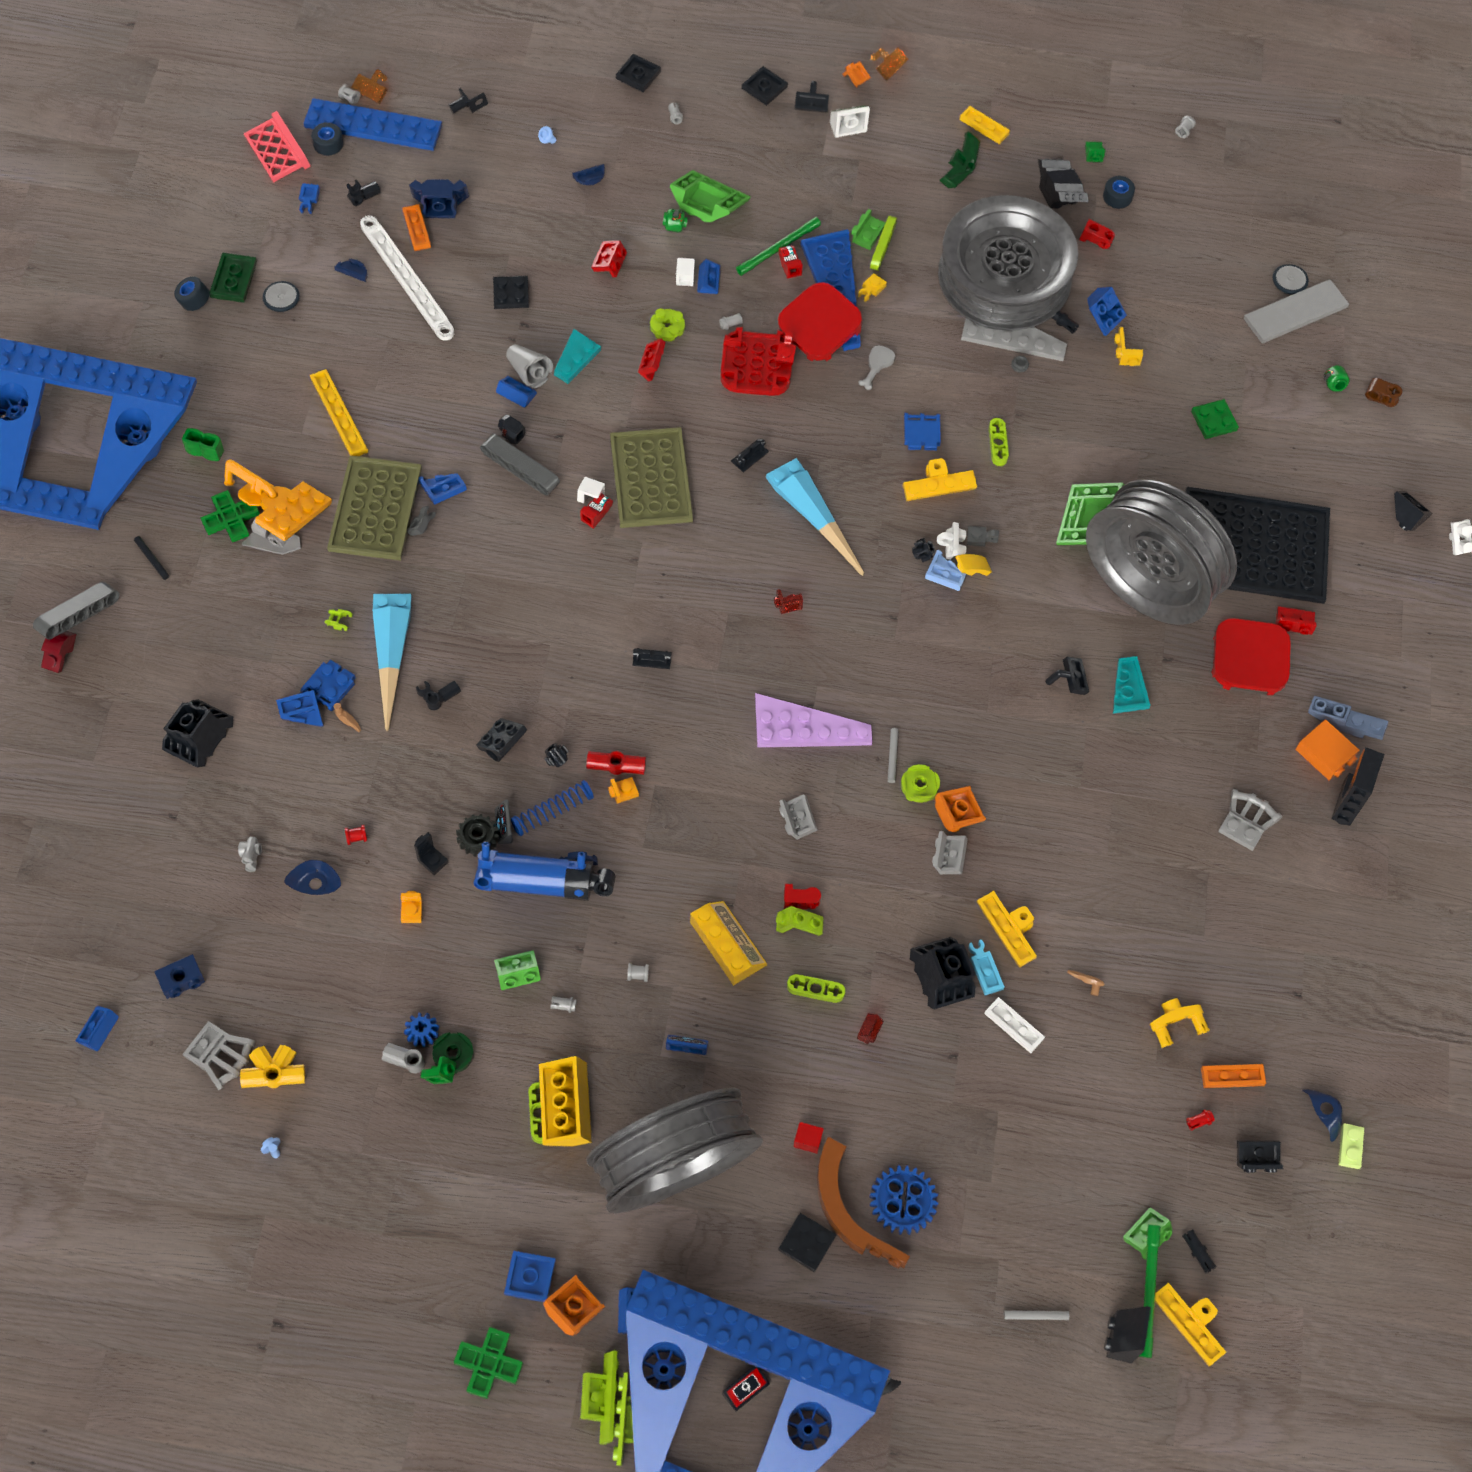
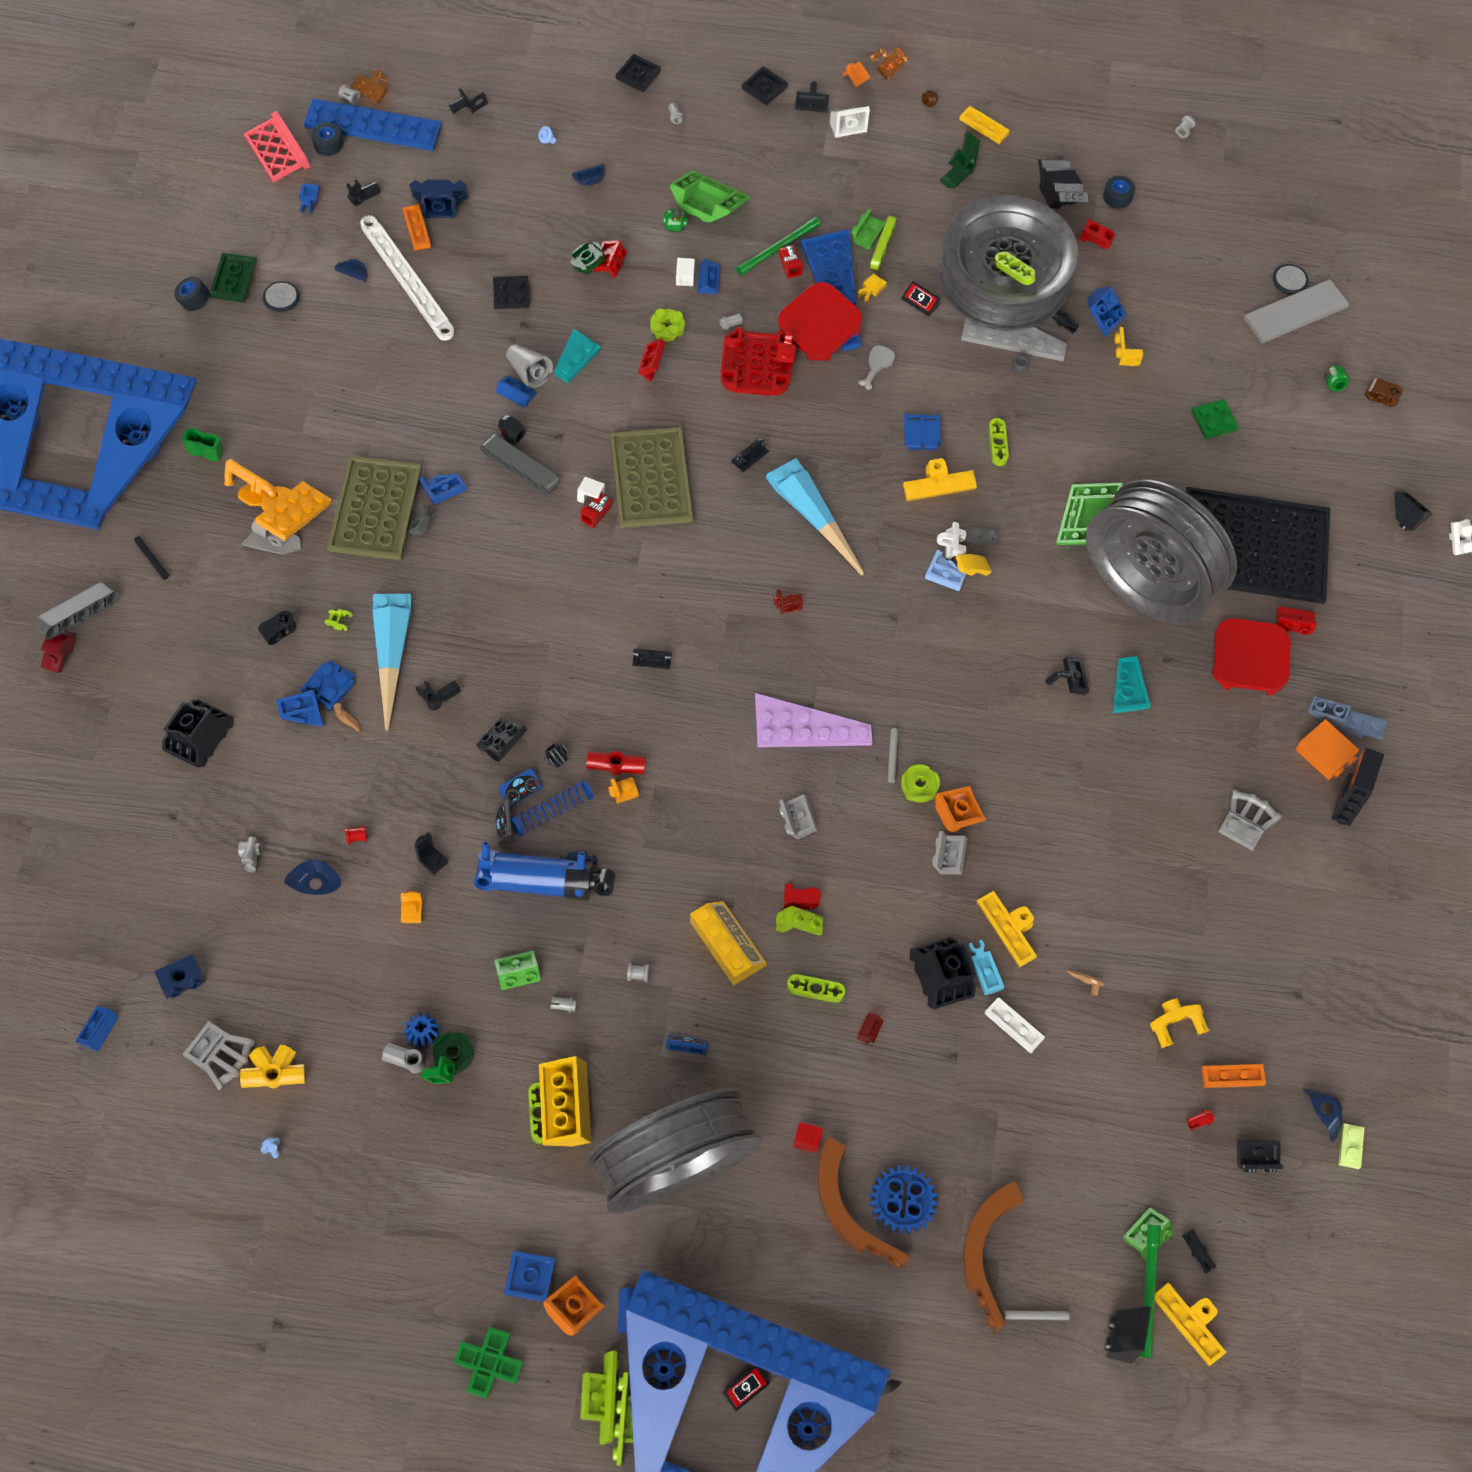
(229, 516): green plate -> none
(277, 628): none -> black piece
(338, 413): yellow tile -> none
(476, 825): pearl dark grey gear -> none
(520, 787): none -> slope
(595, 257): none -> dark green plate
(807, 1242): black plate -> none
(921, 298): none -> slope
(923, 550): black gear -> none
(929, 98): none -> reddish brown plate
(994, 1207): none -> dark orange arch
(1006, 261): none -> lime beam
(1094, 151): green bracket -> none

